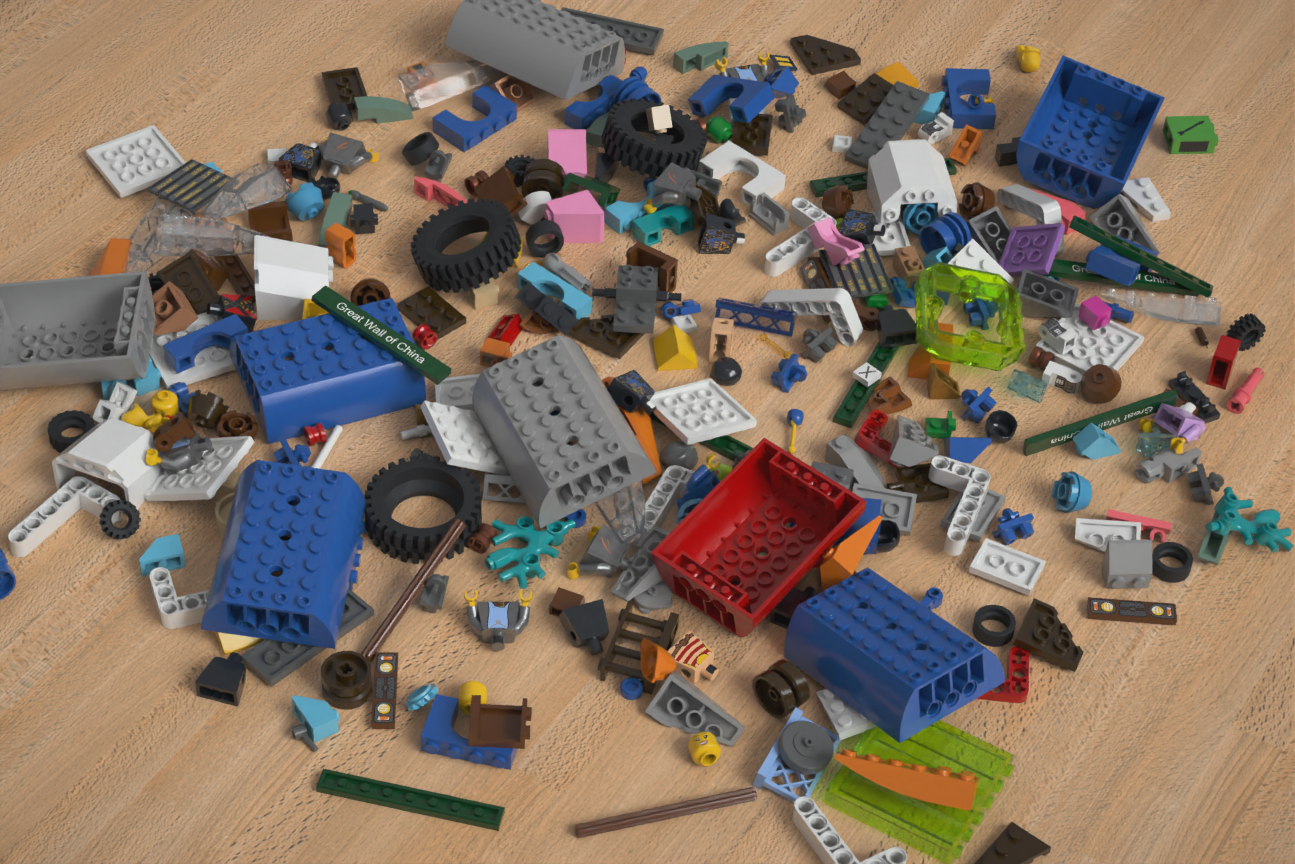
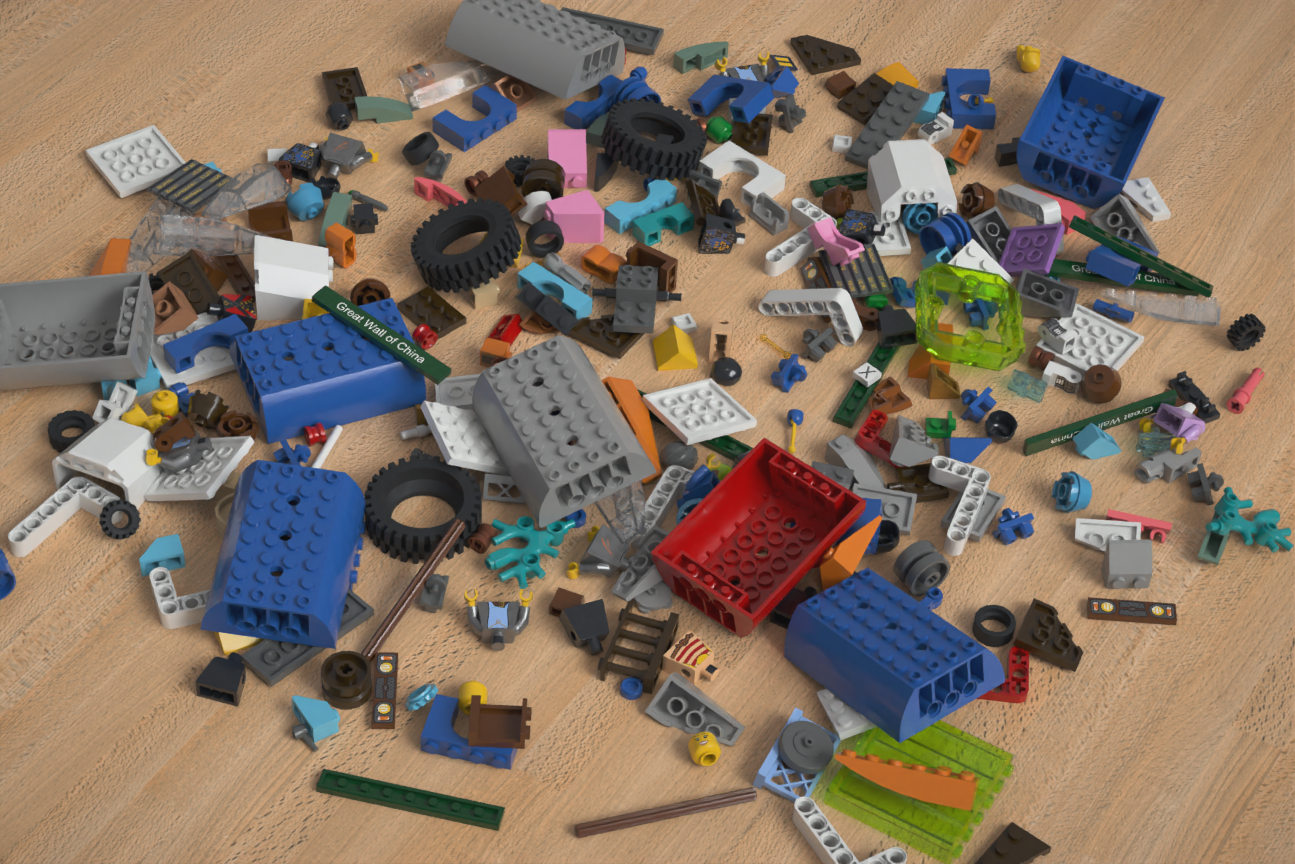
(602, 263): none -> orange brick
(608, 192): dark green panel -> none
(632, 393): black torso -> none
(655, 661): orange hat -> none
(659, 118): tan brick -> none
(673, 187): flat silver torso -> none
(687, 307): blue plate -> none
(759, 311): clear blue fence -> none
(781, 689): dark brown wheel -> none
(907, 262): medium nougat slope -> none
(921, 567): none -> dark grey wheel
(1007, 566): white plate -> none
(1095, 313): dark pink brick -> none
(1174, 550): black tyre -> none
(1189, 134): bright green brick -> none
(1201, 336): reddish brown piece -> none
(1223, 362): red hips -> none

